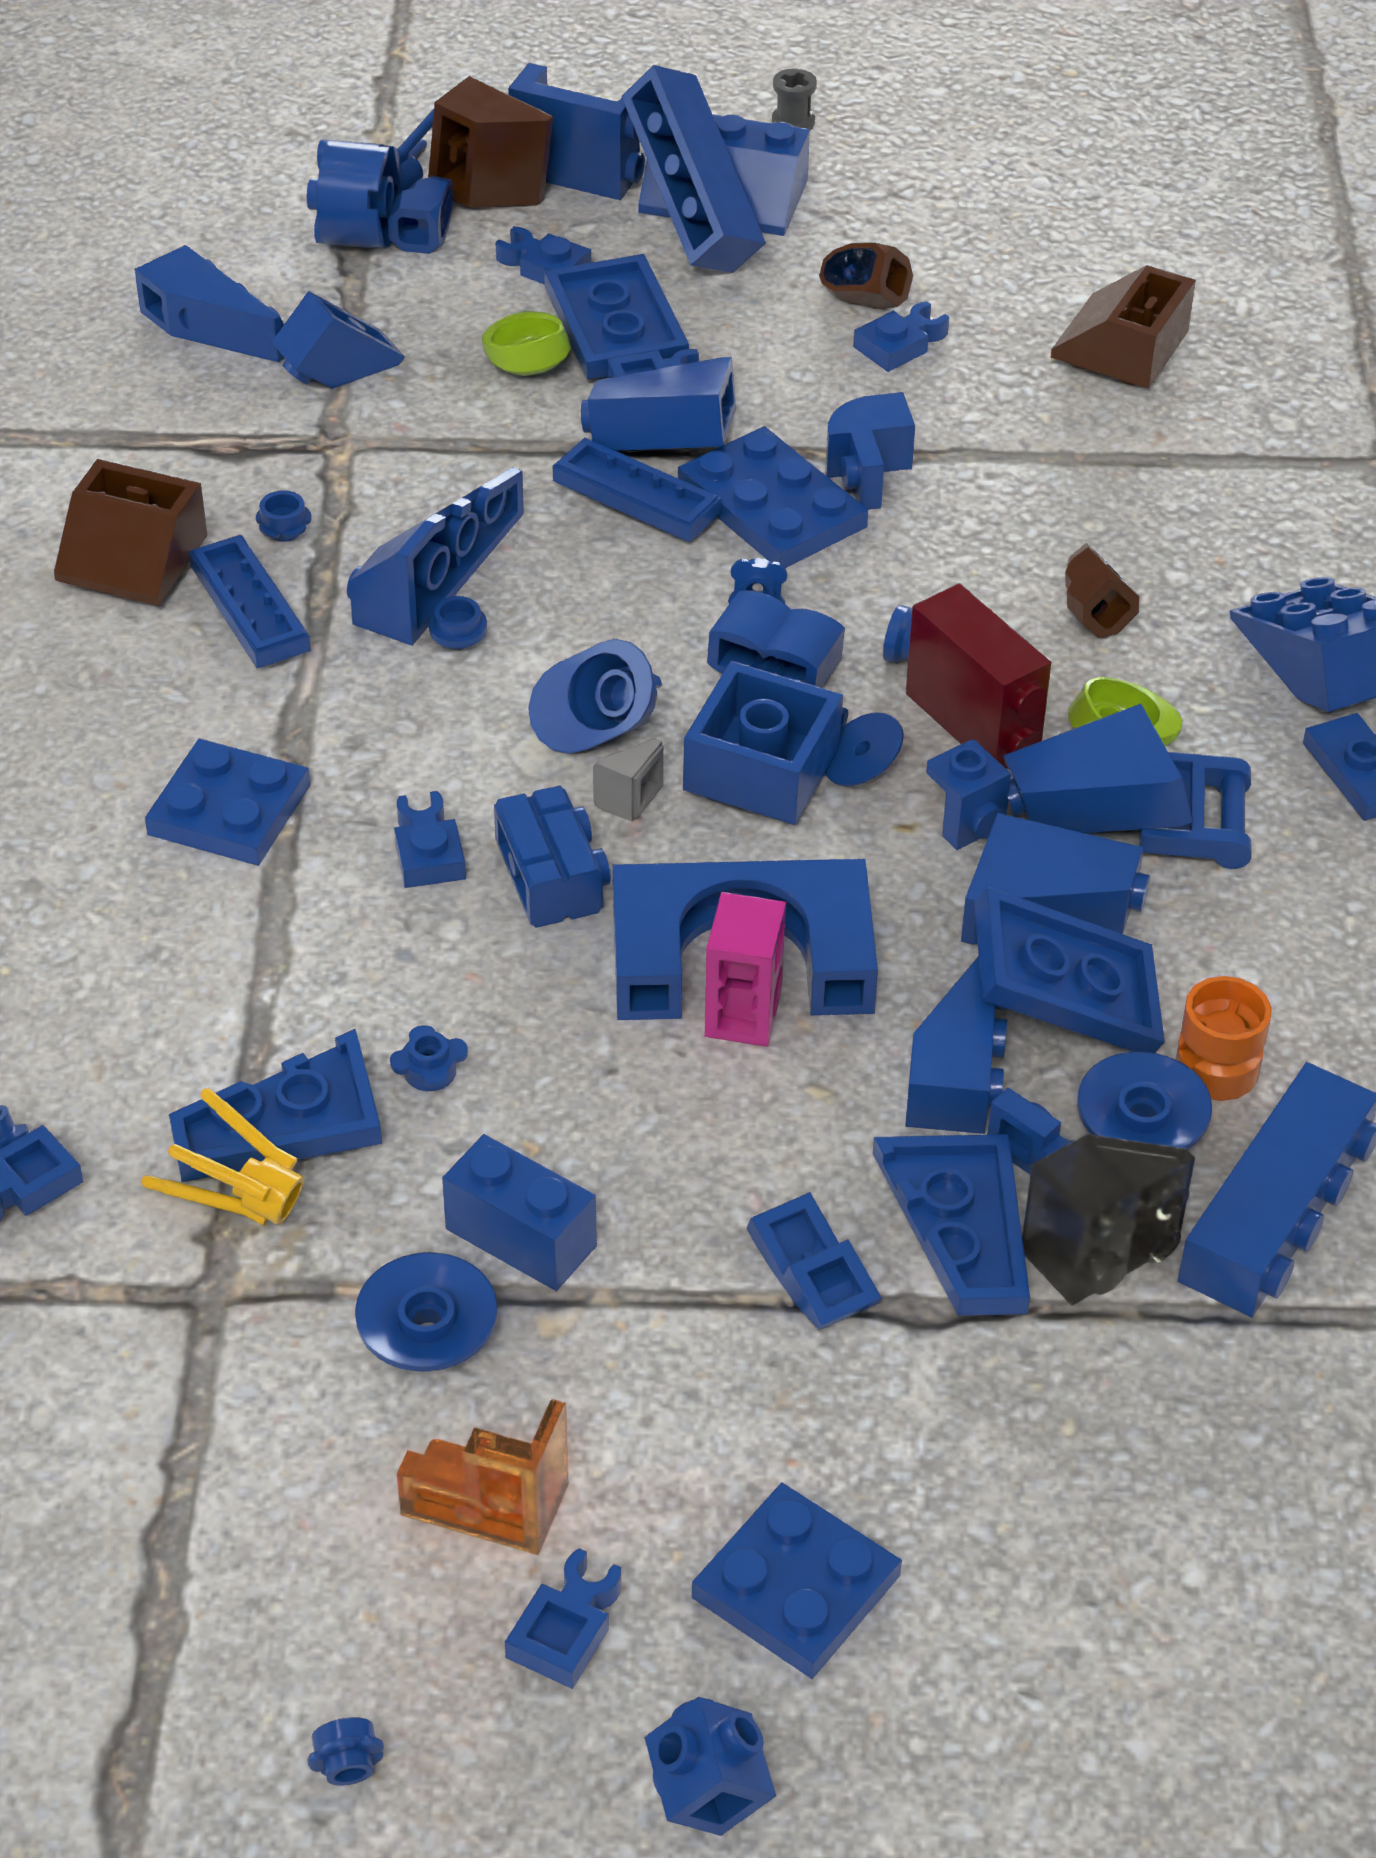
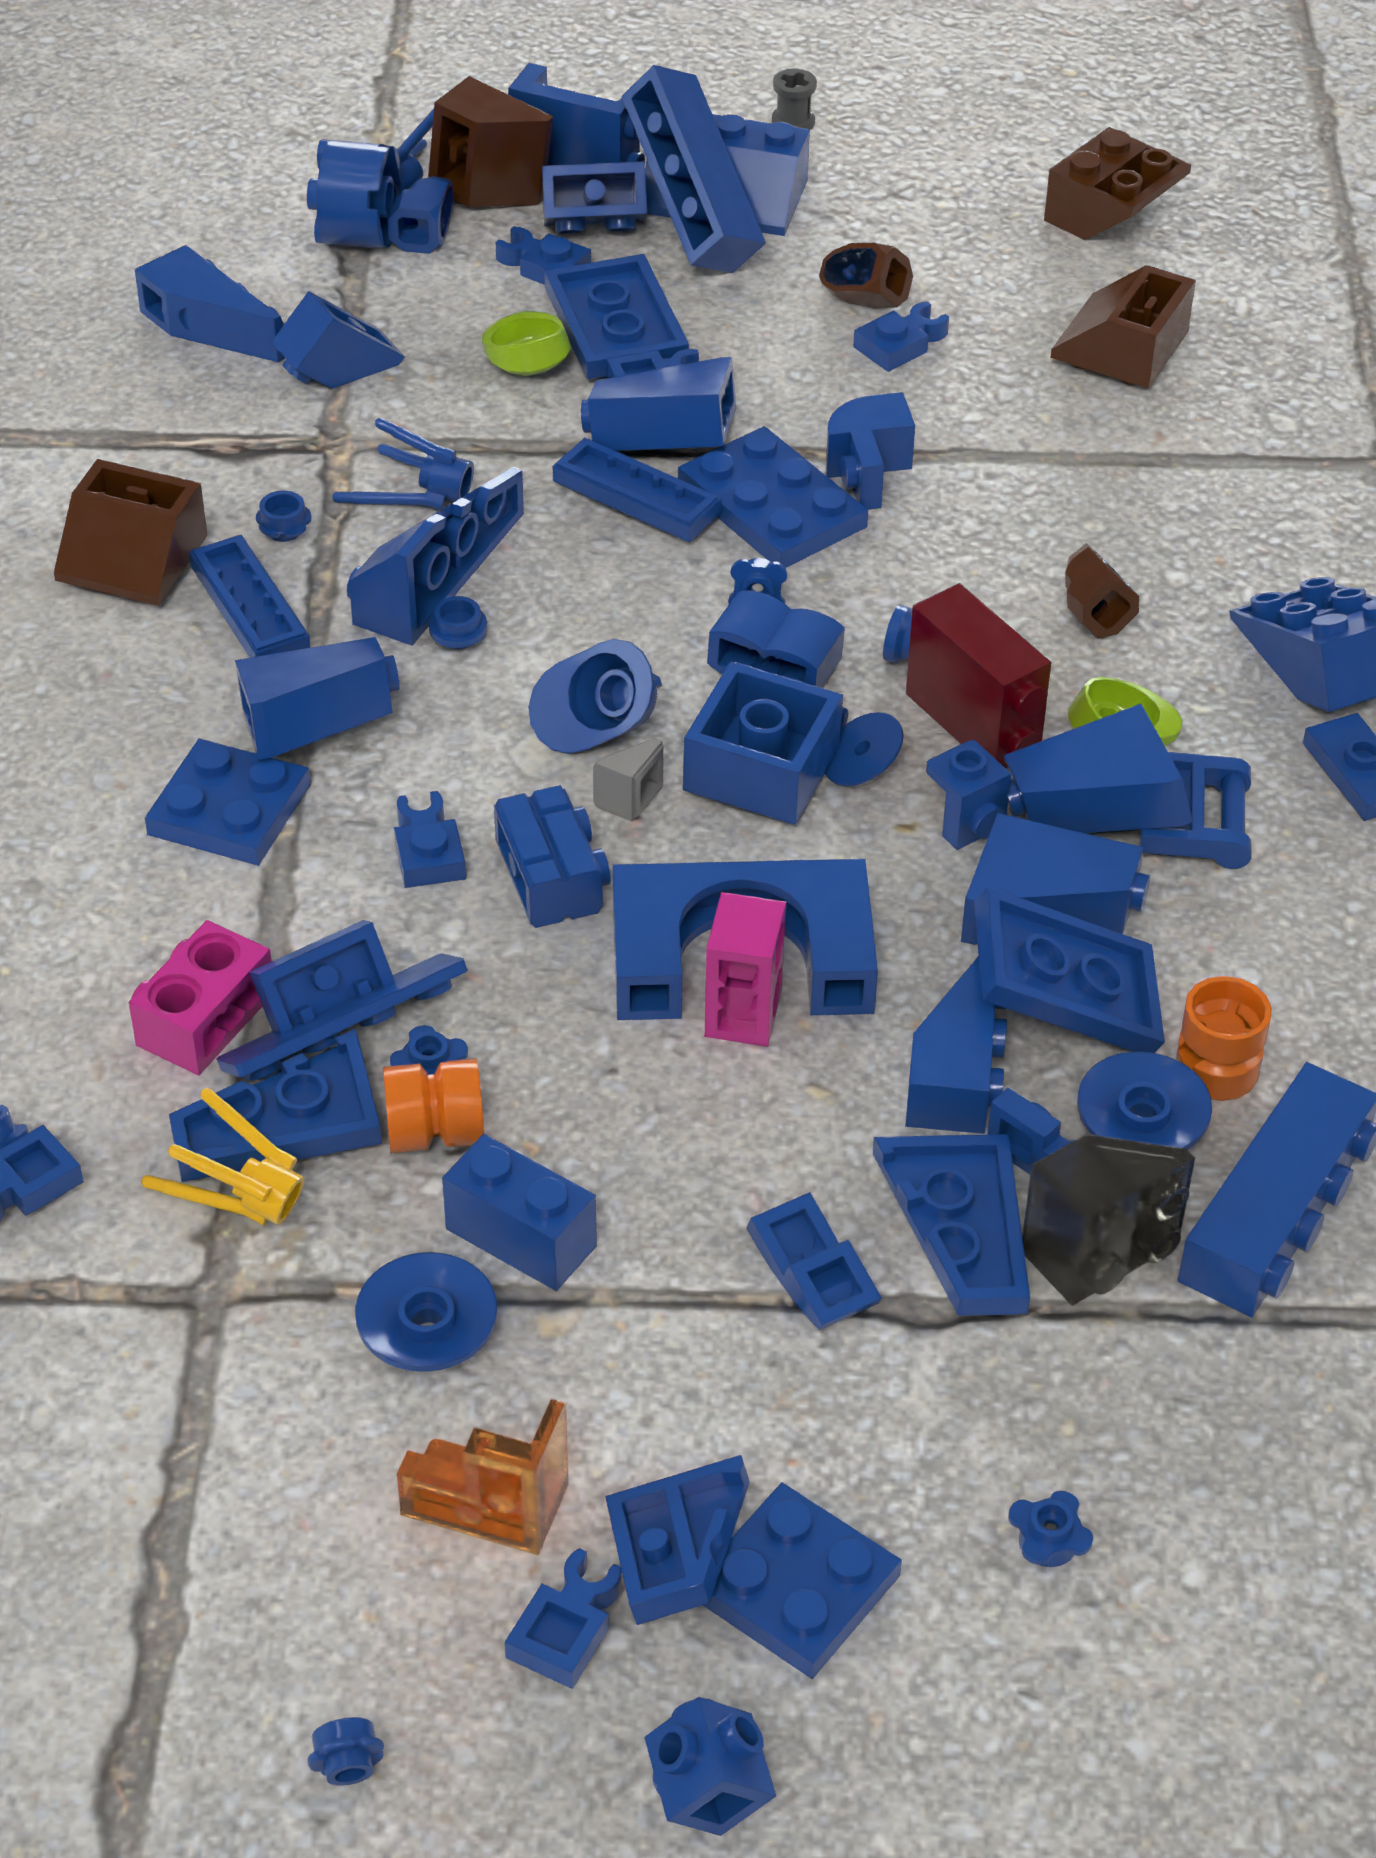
(198, 997): none -> dark pink brick
(314, 693): none -> blue slope
(329, 989): none -> blue bracket
(433, 1105): none -> orange wheel
(440, 473): none -> blue plant
(594, 195): none -> blue brick
(676, 1536): none -> blue wing
(1049, 1546): none -> blue plate
(1108, 182): none -> reddish brown slope

